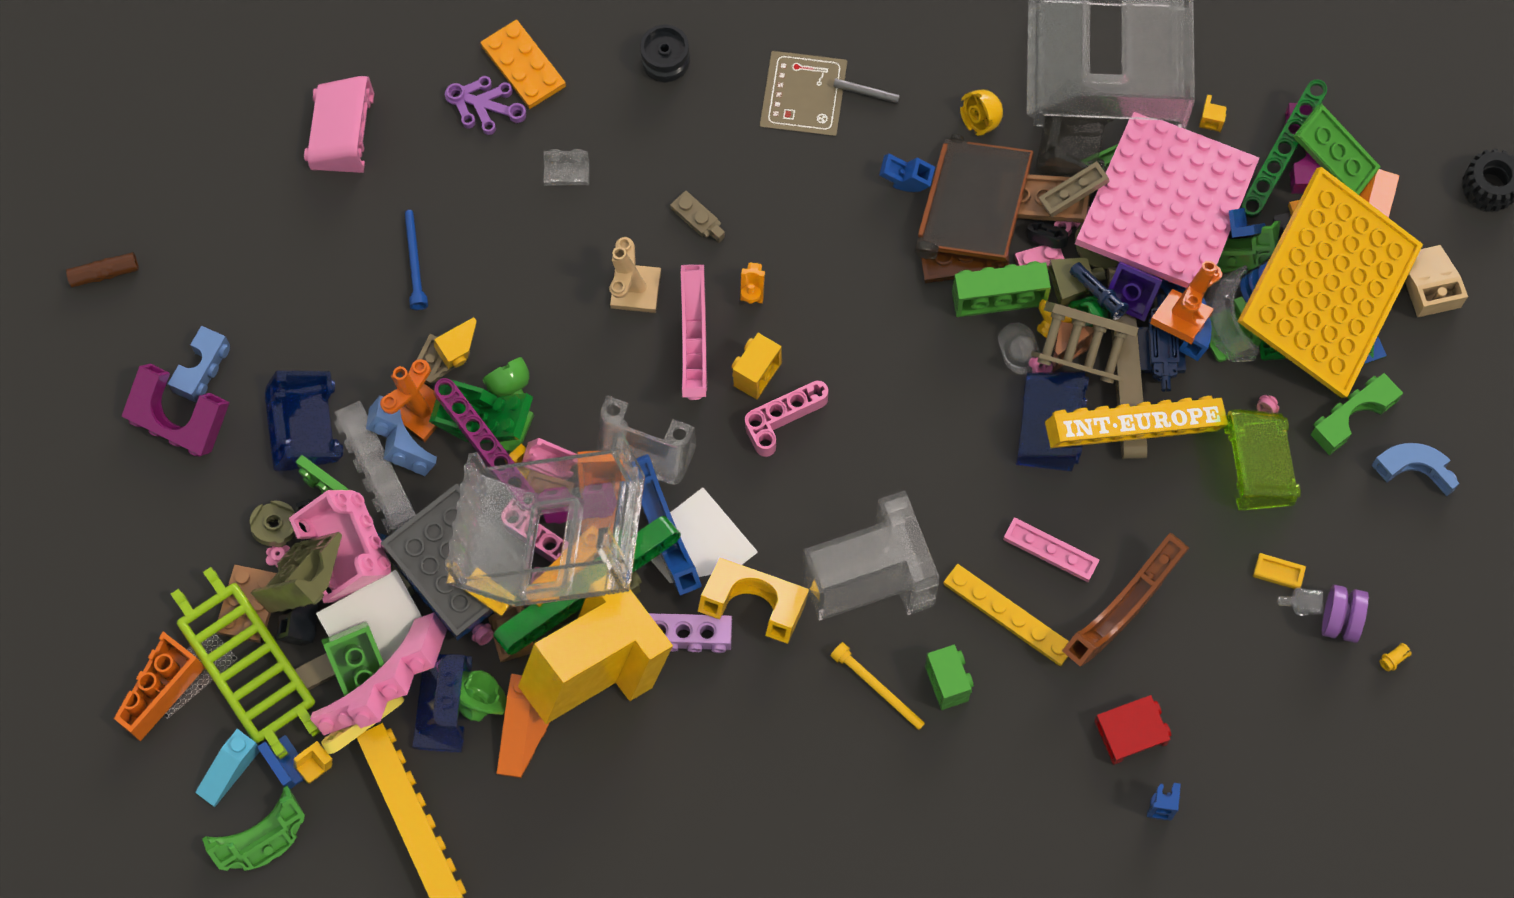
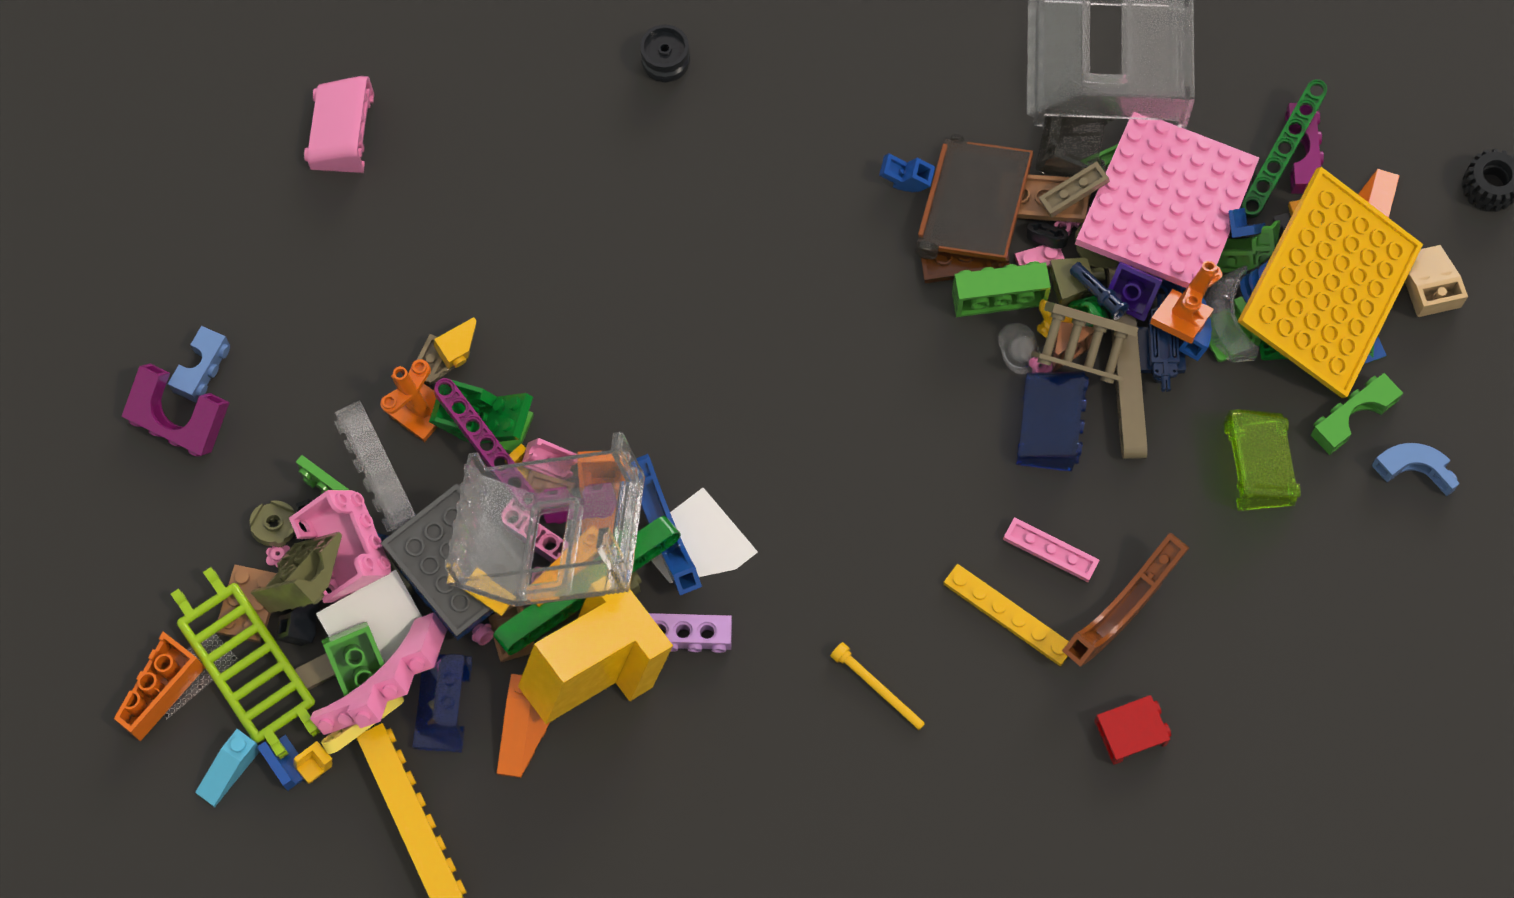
(103, 269): reddish brown axle -> none
(263, 841): bright green windscreen -> none
(300, 418): clear blue windscreen -> none
(399, 445): medium blue arch -> none
(418, 299): blue piece -> none
(481, 696): bright green hat -> none
(483, 102): medium lavender plant -> none
(508, 379): bright green cylinder -> none
(523, 64): light orange plate -> none
(566, 167): clear bracket -> none
(633, 285): tan piece -> none
(668, 456): clear windscreen -> none
(693, 332): bright pink arch -> none
(697, 216): dark tan hinge -> none
(735, 579): yellow arch -> none
(752, 283): light orange hips -> none
(756, 365): yellow brick -> none
(789, 414): bright pink beam -> none
(802, 93): dark tan sticker -> none
(868, 91): flat silver bar -> none
(873, 564): clear piece -> none
(948, 676): bright green brick -> none
(981, 111): yellow cylinder -> none
(1135, 422): yellow brick -> none
(1165, 805): blue hinge -> none
(1212, 116): yellow panel -> none
(1268, 404): bright pink plate -> none
(1279, 571): yellow tile -> none
(1304, 601): clear piece -> none
(1336, 149): bright green tile -> none
(1345, 613): medium lavender wheel -> none
(1396, 656): yellow pin -> none

